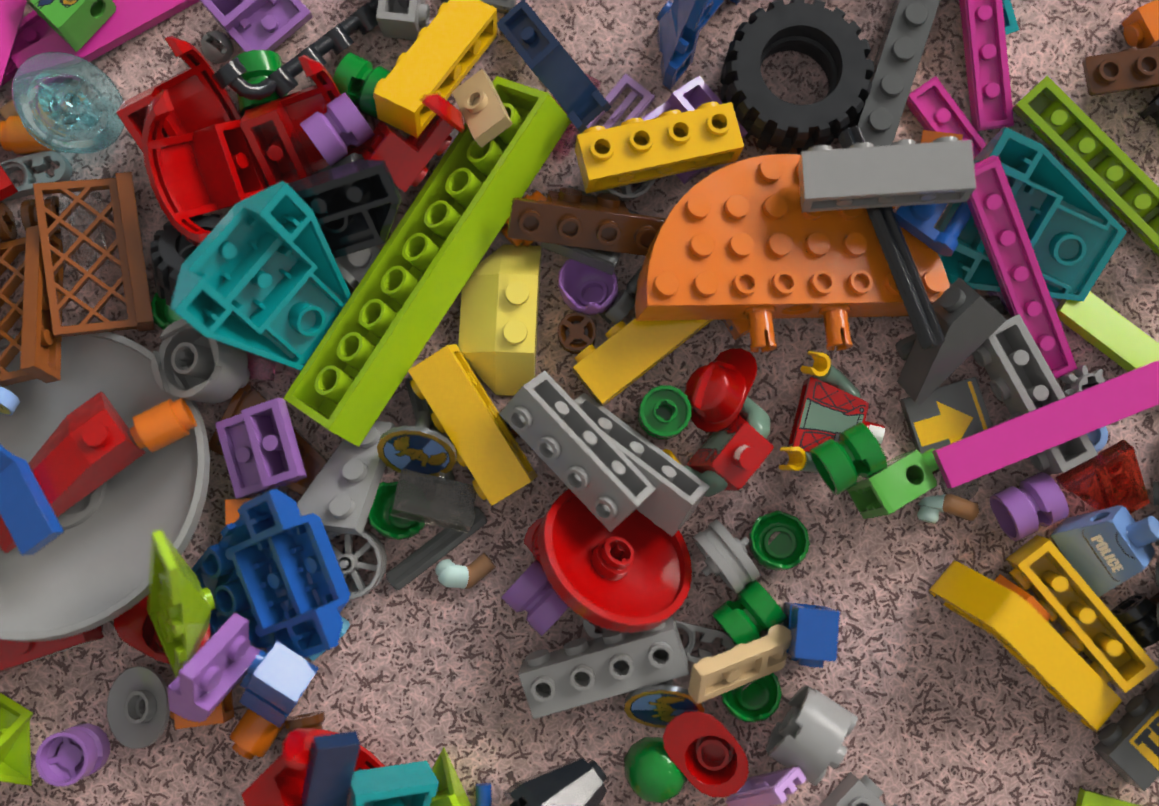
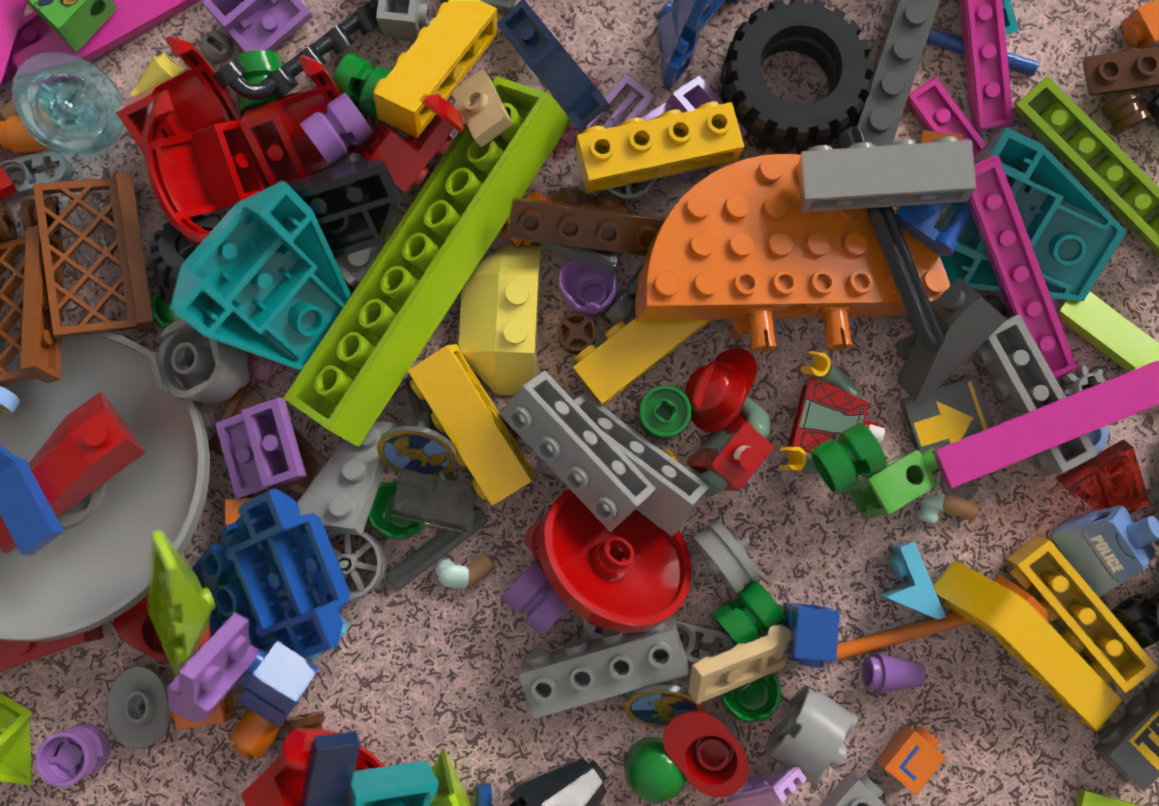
(156, 72): none -> light yellow cone
(162, 424): orange brick -> none
(786, 549): green hair -> none
(890, 673): none -> medium lavender cone
(898, 635): none -> orange bar
(911, 757): none -> orange brick
(918, 590): none -> medium azure slope
(955, 44): none -> blue bar
(1033, 504): medium lavender wheel -> none
(1125, 112): none -> reddish brown wheel

